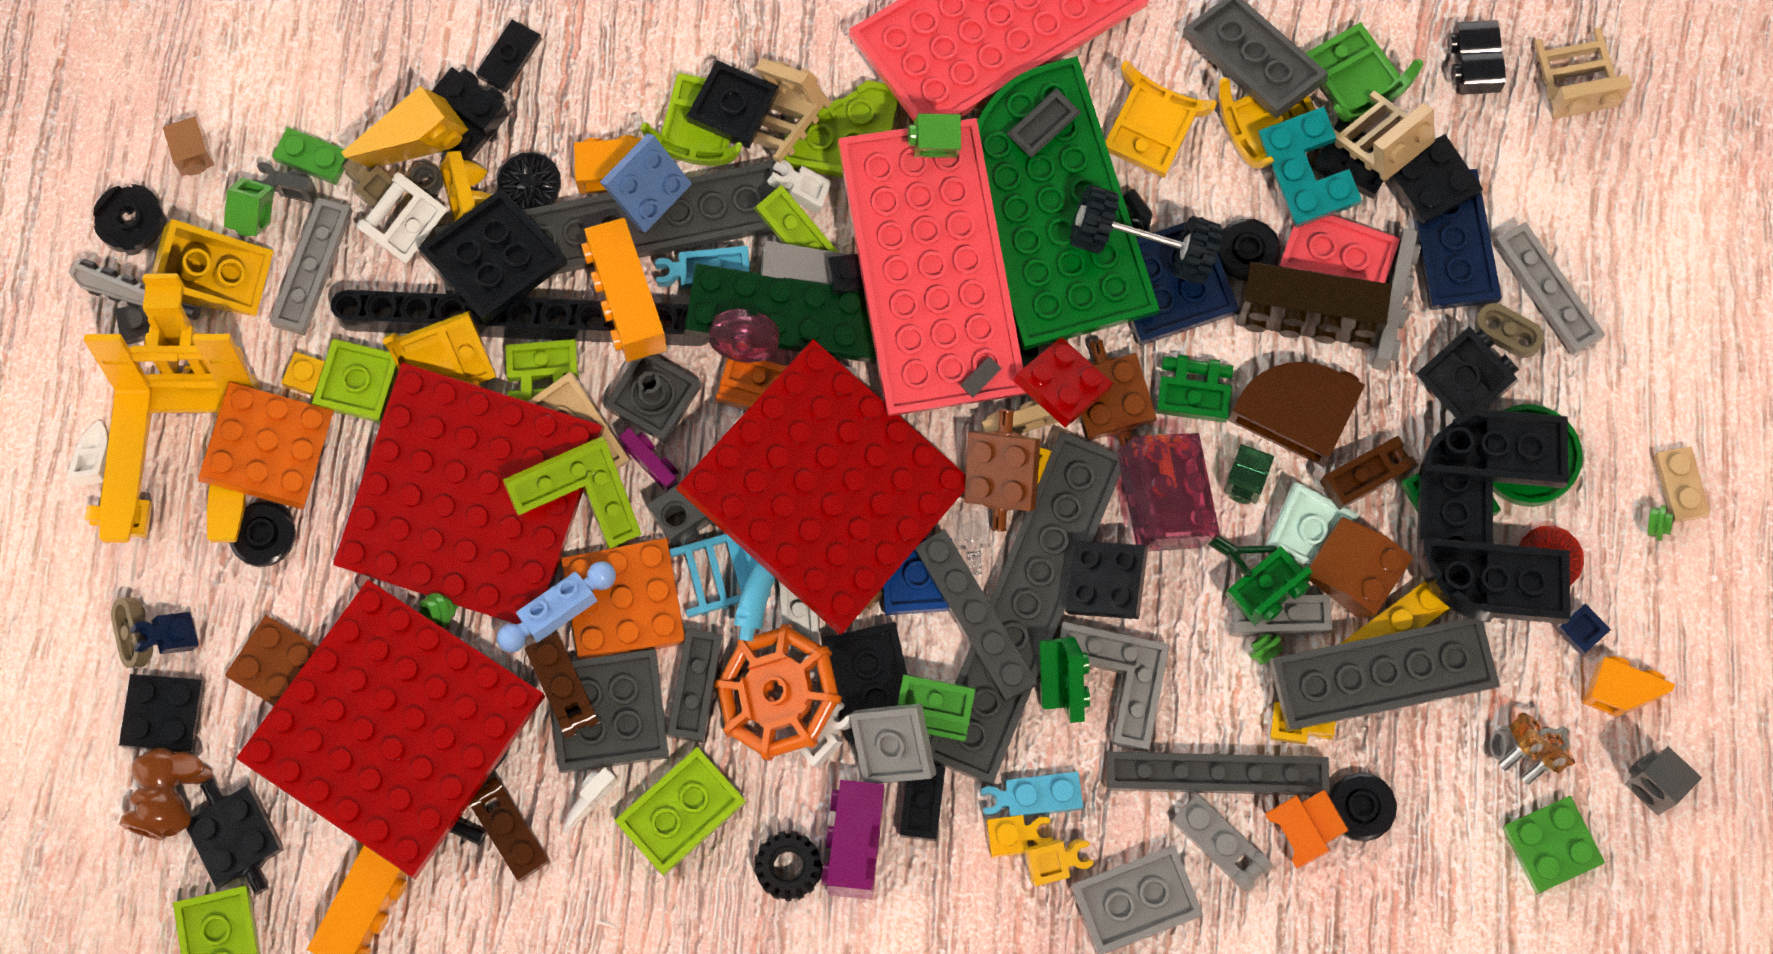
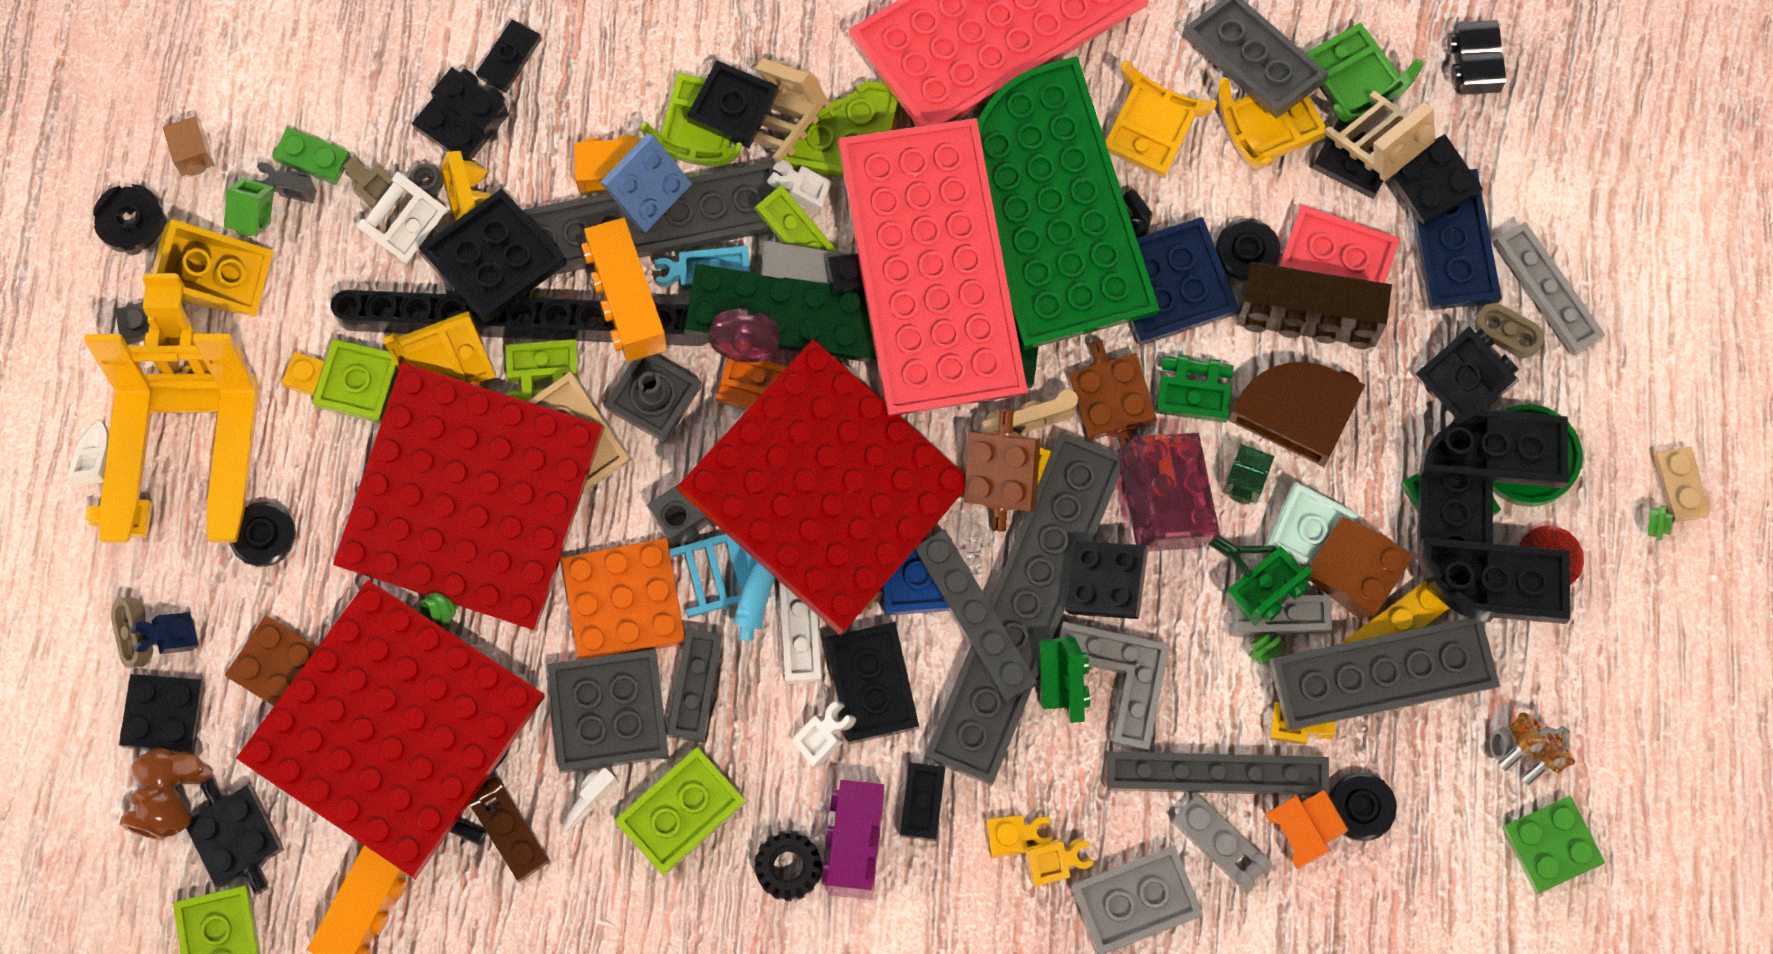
(116, 287): light grey sword -> none
(266, 445): orange plate -> none
(311, 266): light grey plate -> none
(412, 129): yellow slope -> none
(530, 180): black wheel -> none
(556, 606): light blue plate -> none
(561, 684): reddish brown plate -> none
(585, 467): lime plate -> none
(640, 449): magenta plate -> none
(796, 695): orange plate -> none
(892, 744): light grey plate -> none
(935, 135): bright green brick -> none
(944, 704): bright green plate -> none
(980, 376): dark grey piece -> none
(1037, 795): medium azure plate -> none
(1043, 123): dark grey tile -> none
(1063, 382): red plate -> none
(1194, 251): black axle -> none
(1303, 195): teal plate -> none
(1368, 473): reddish brown plate -> none
(1402, 284): light grey plate -> none
(1582, 96): tan plate -> none
(1584, 629): dark blue plate -> none
(1621, 688): light orange slope -> none
(1661, 779): dark grey brick -> none

